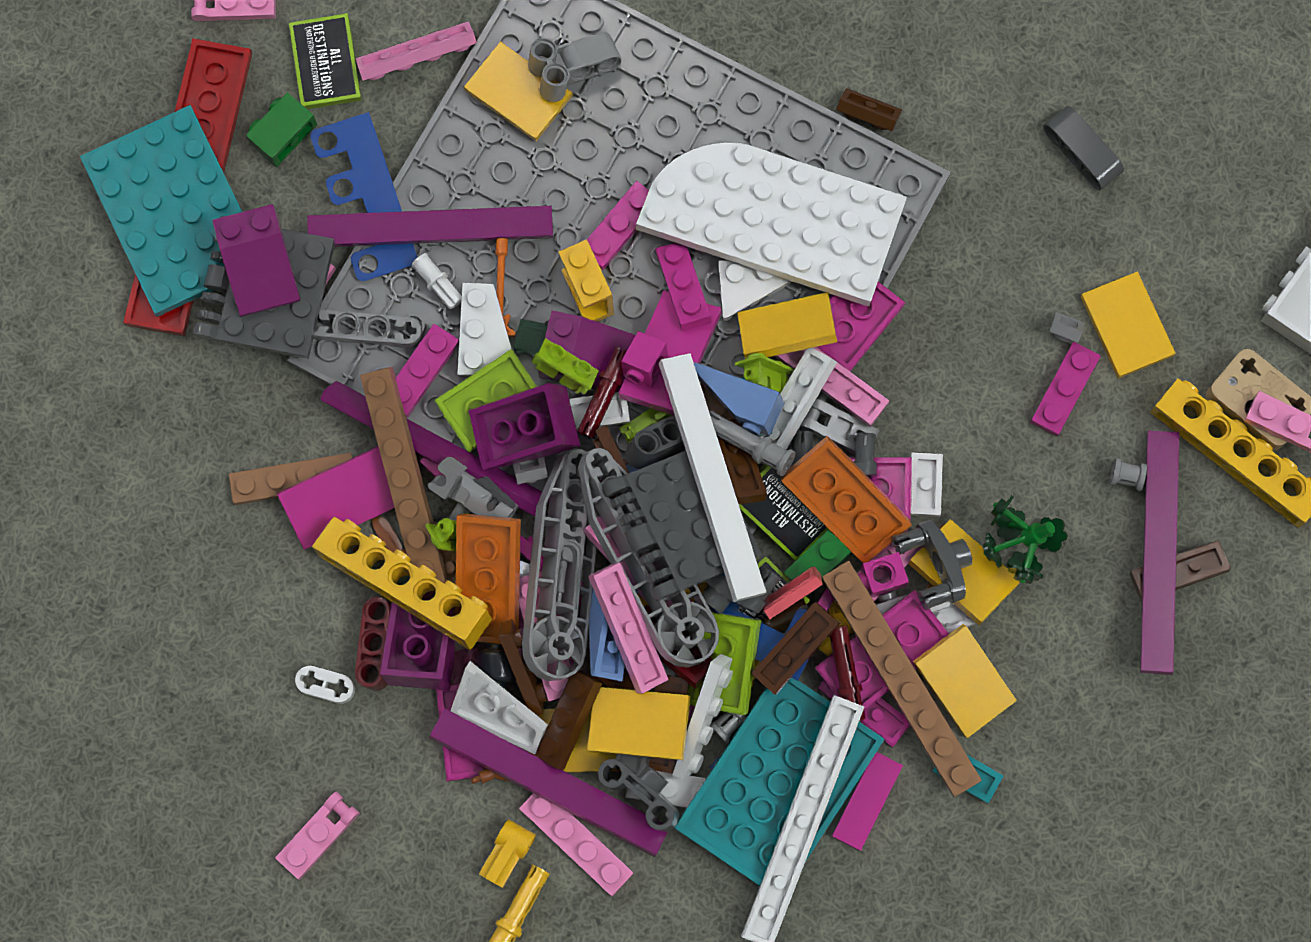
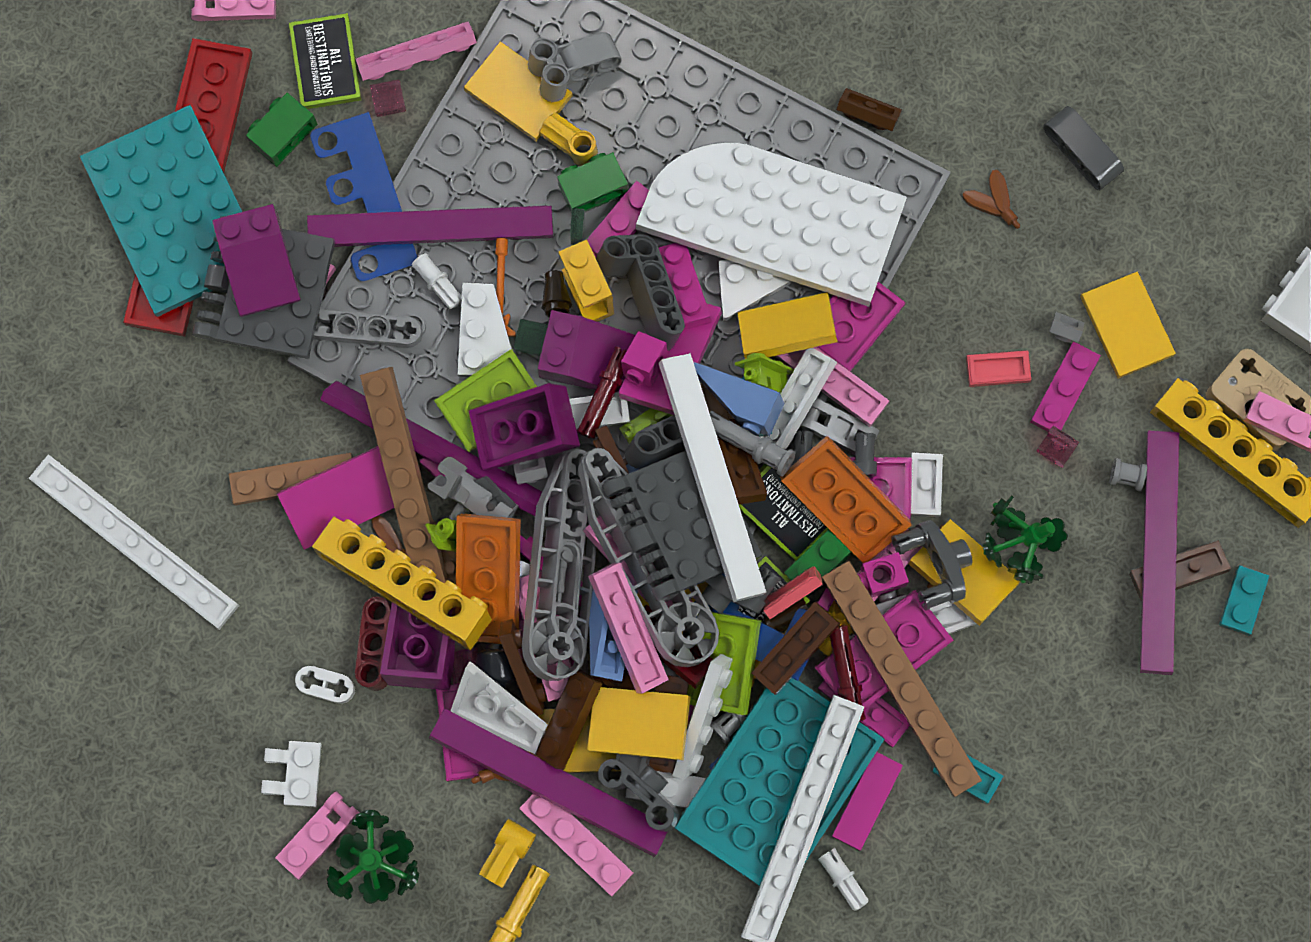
(134, 542): none -> white tile
(301, 773): none -> white plate
(362, 854): none -> dark green plant
(387, 98): none -> clear pink plate
(424, 366): dark pink plate -> none
(555, 294): none -> dark brown cone
(568, 138): none -> yellow piece
(577, 226): none -> clear green tile
(577, 373): lime hinge -> none
(592, 183): none -> green brick
(642, 264): none -> dark grey beam
(843, 879): none -> white axle
(964, 681): yellow tile -> none
(997, 204): none -> dark orange piece
(998, 368): none -> coral tile
(1057, 446): none -> clear pink plate
(1244, 600): none -> teal plate

